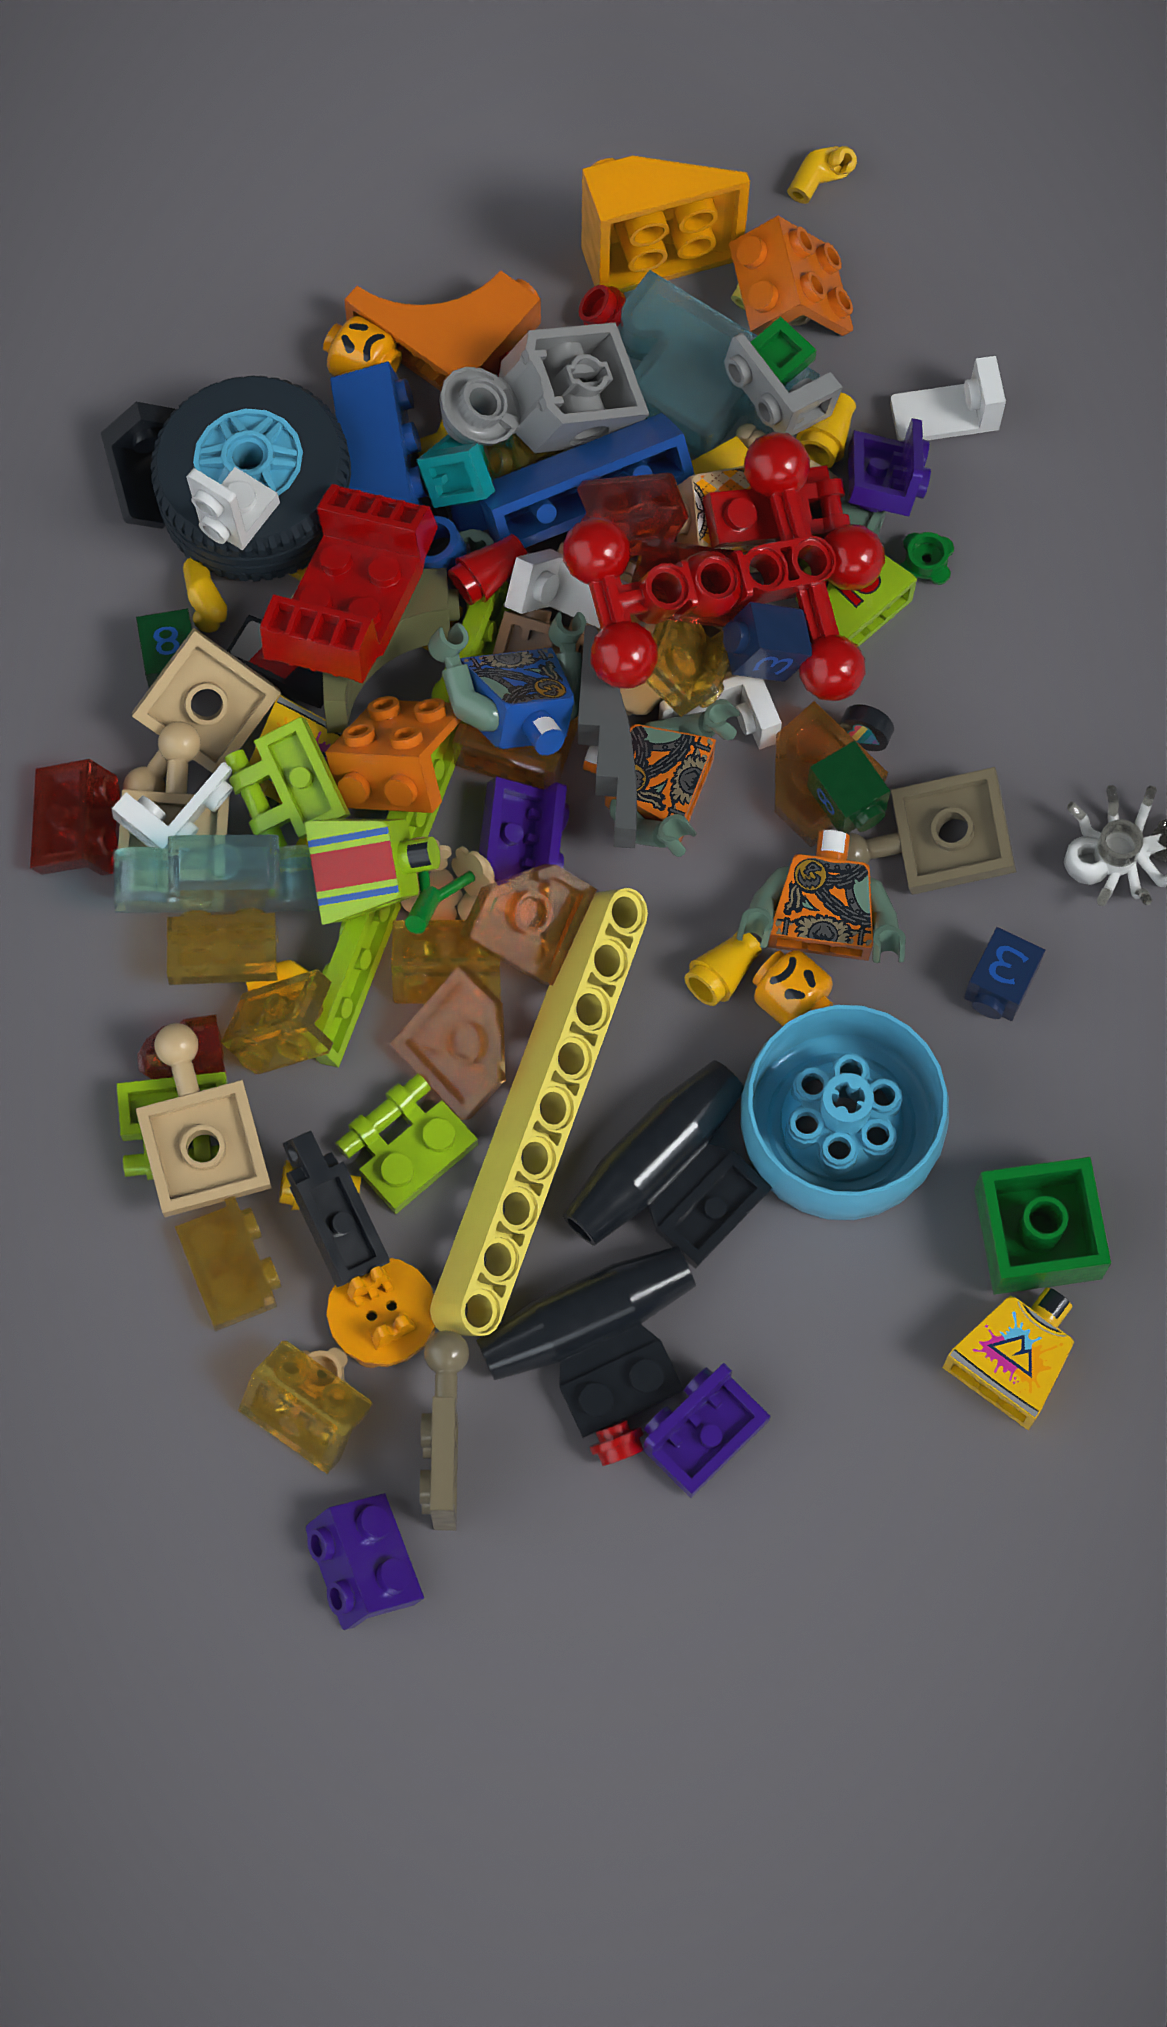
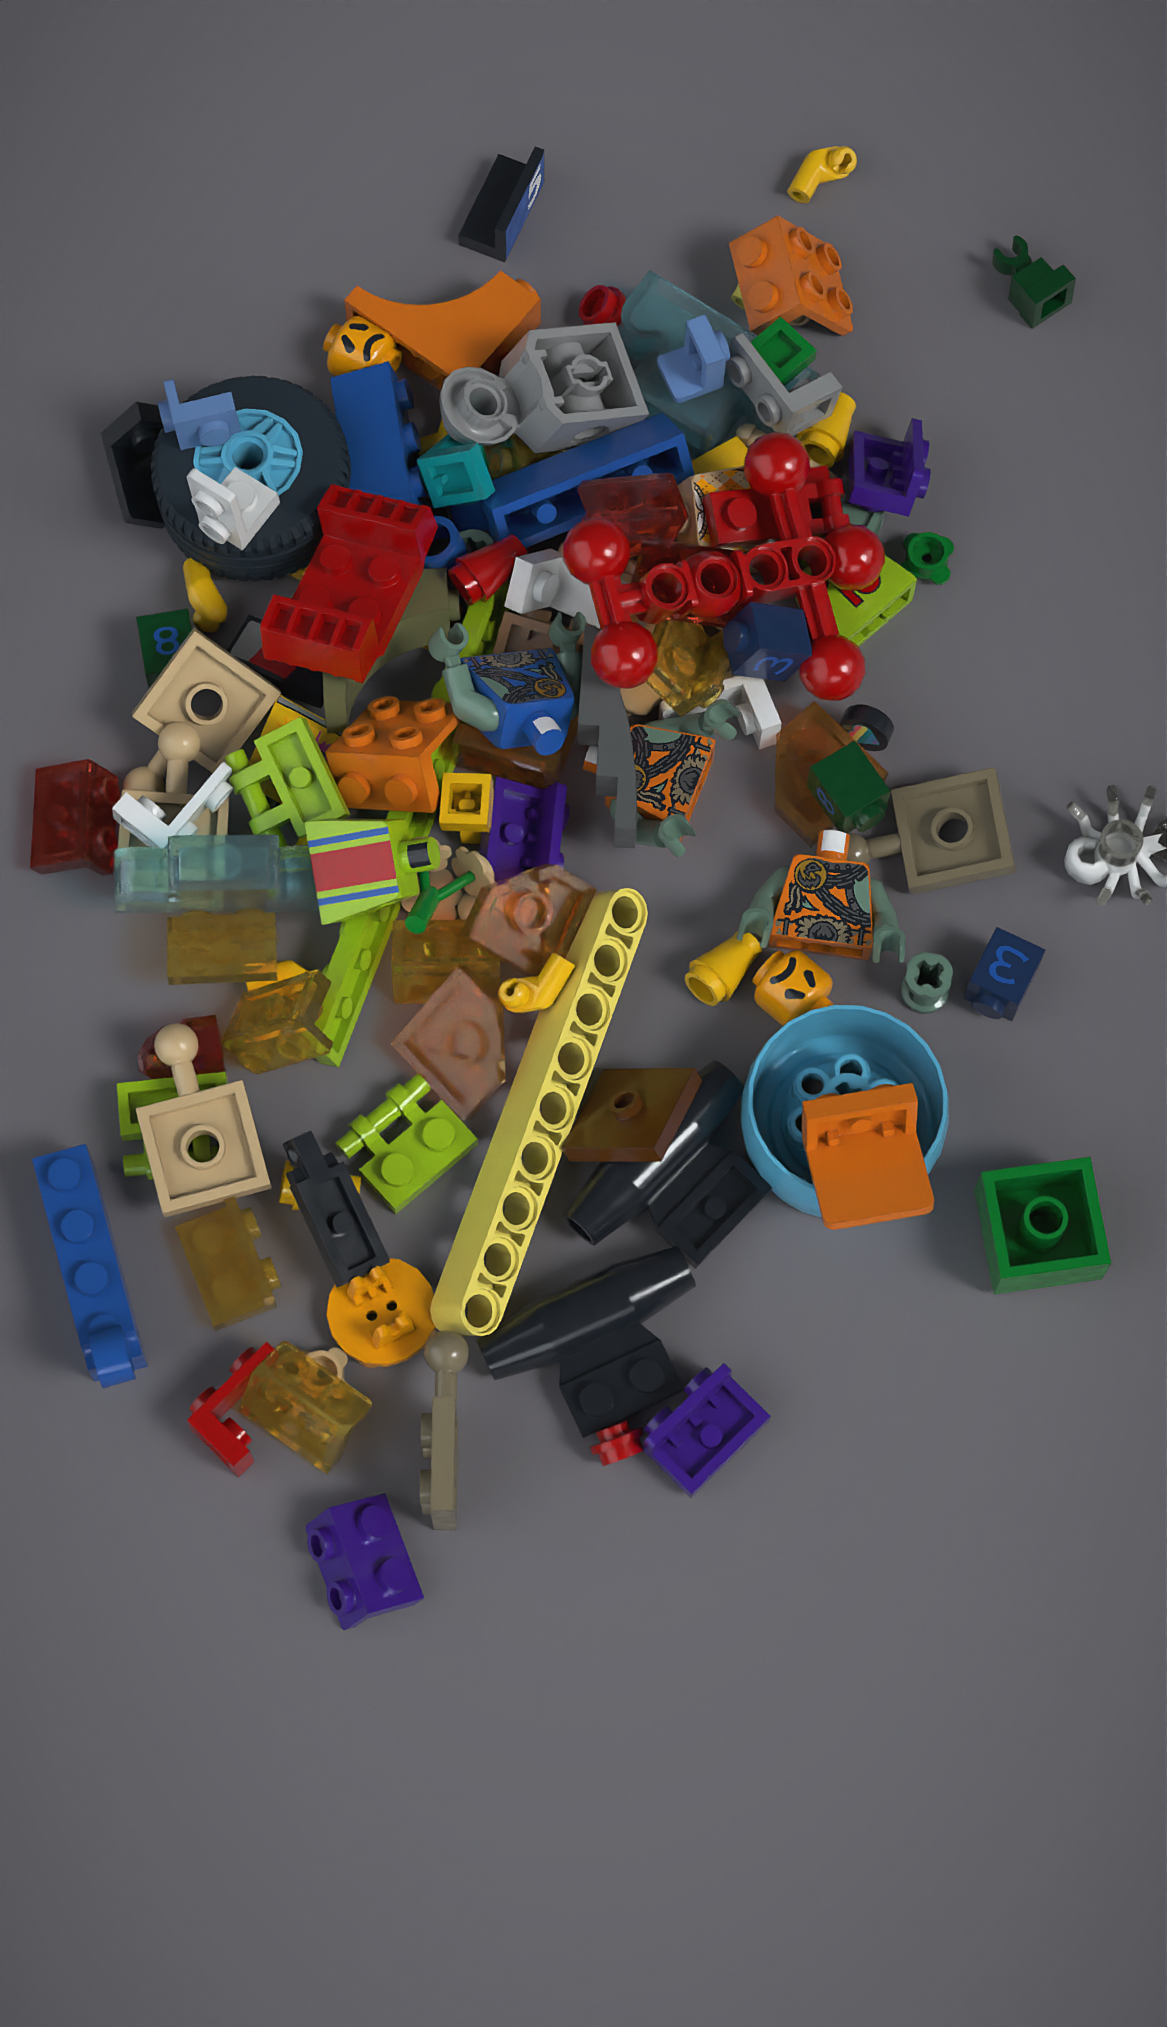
(90, 1265): none -> blue hinge
(200, 421): none -> medium blue bracket
(227, 1439): none -> red bracket
(466, 805): none -> yellow piece
(503, 205): none -> black panel
(539, 991): none -> yellow arm
(632, 1115): none -> reddish brown plate
(659, 218): light orange slope -> none
(697, 365): none -> medium blue bracket
(866, 1156): none -> orange bracket
(926, 998): none -> sand green bush
(954, 409): white bracket -> none
(1015, 1355): yellow torso -> none
(1034, 286): none -> dark green piece

